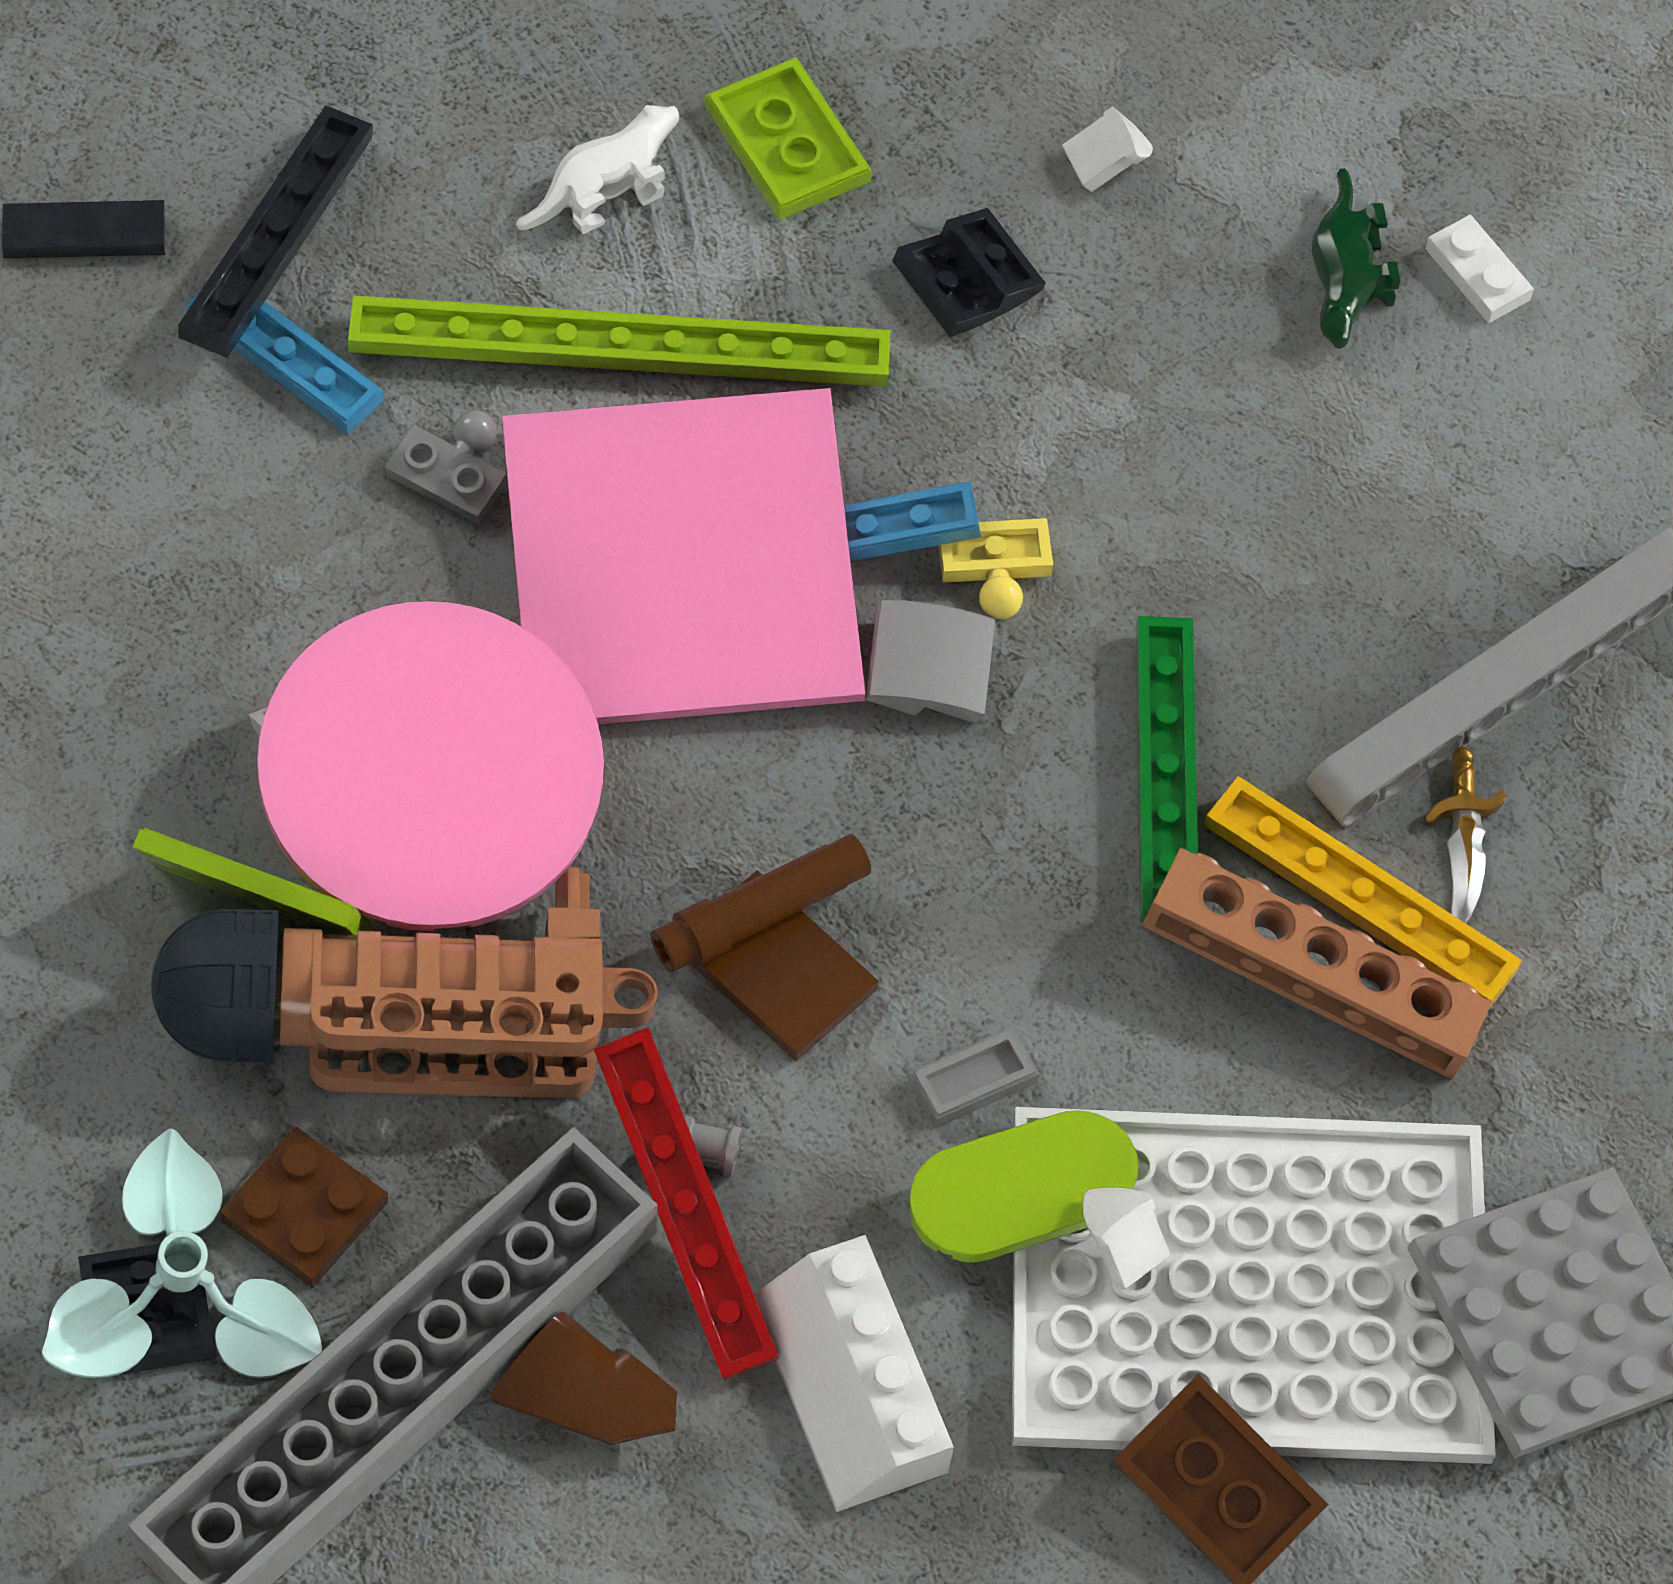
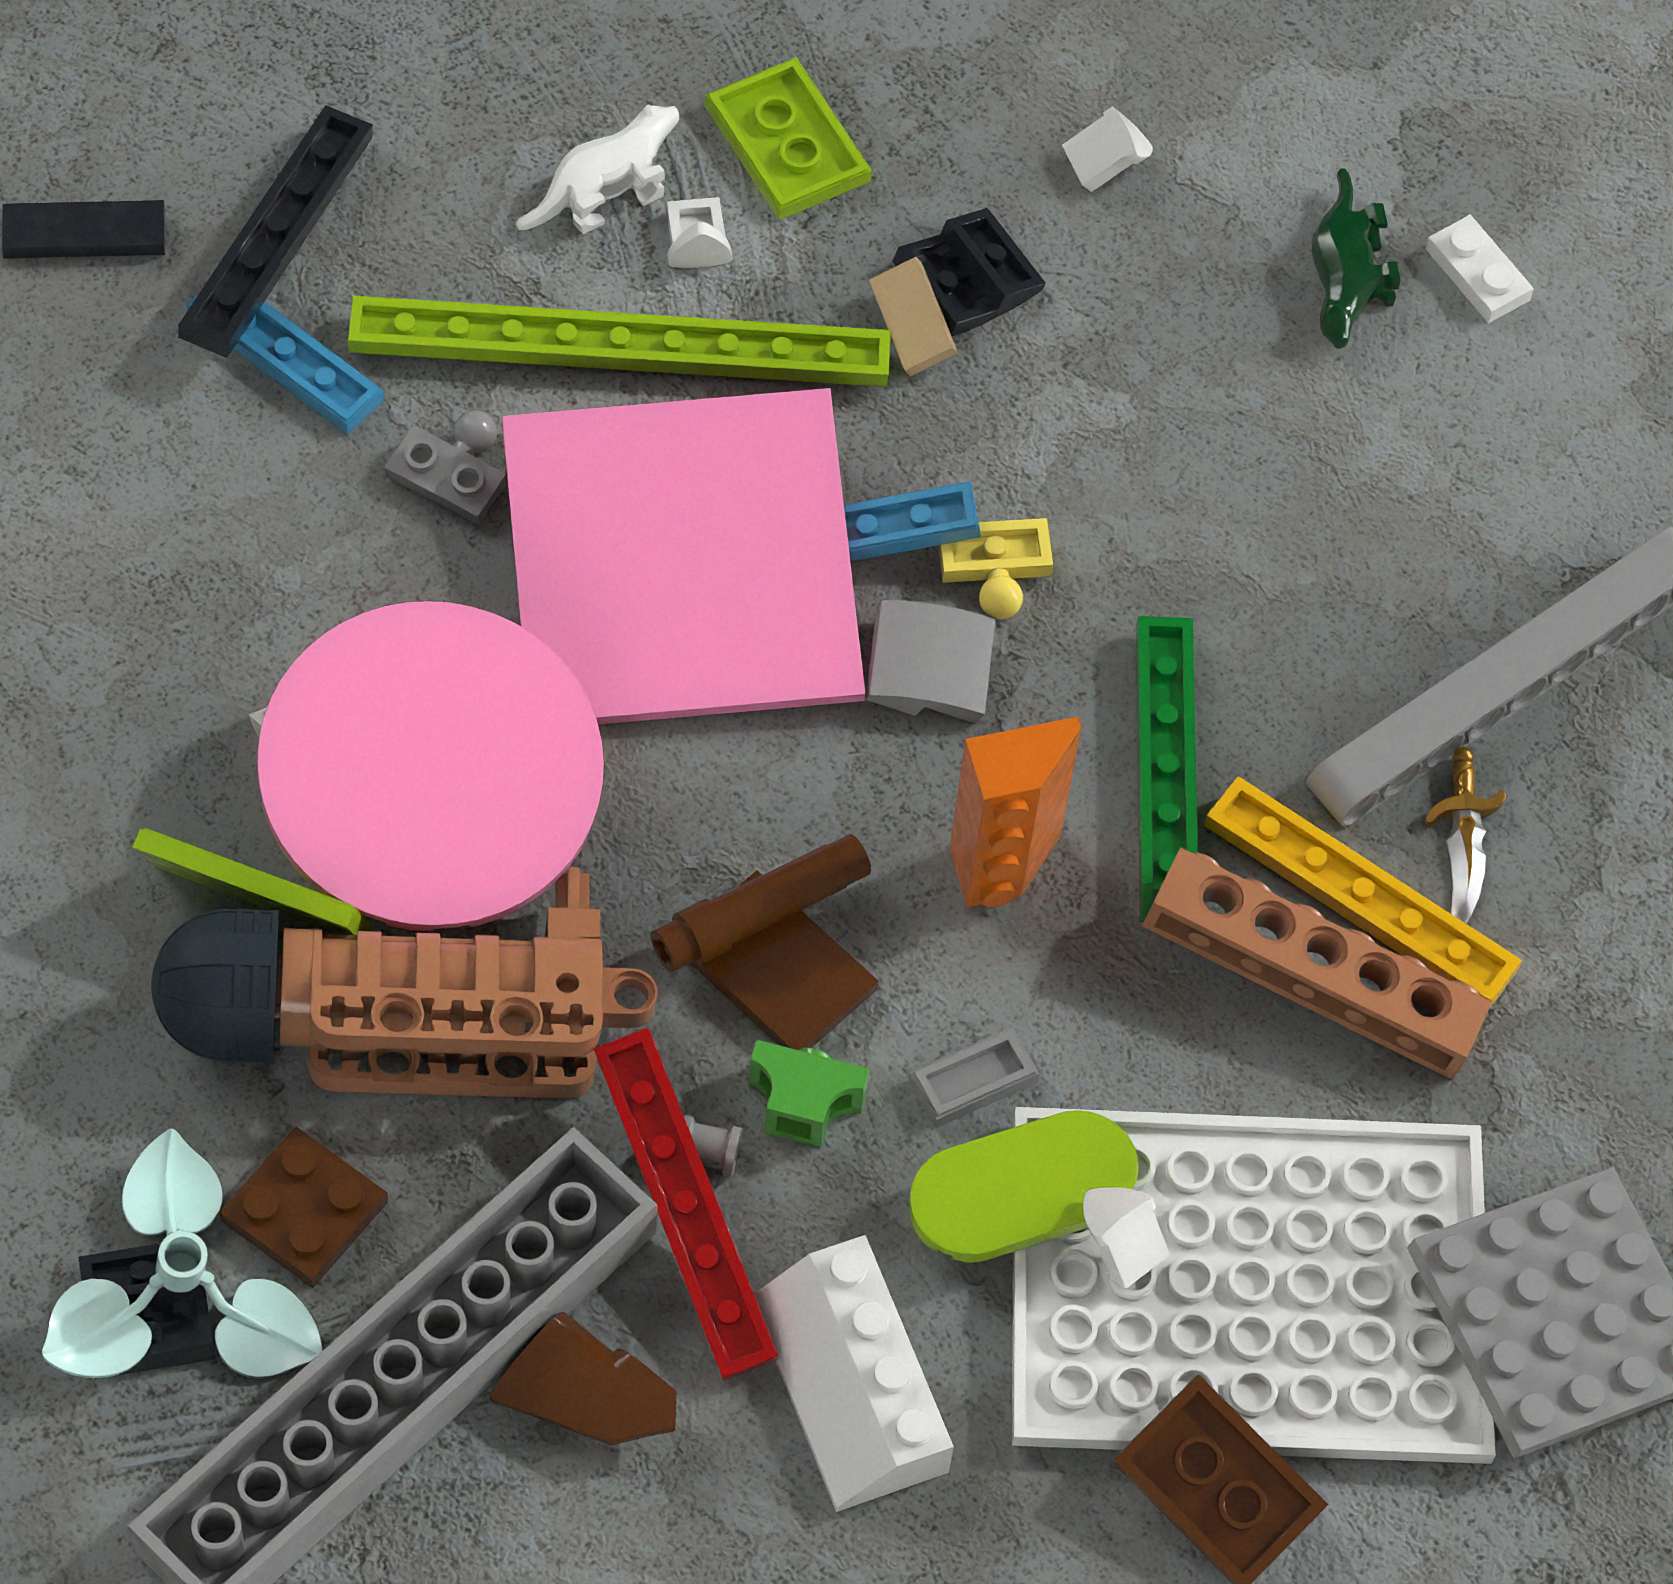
(697, 234): none -> white tile
(805, 1090): none -> bright green brick
(913, 316): none -> tan tile
(1011, 808): none -> orange slope

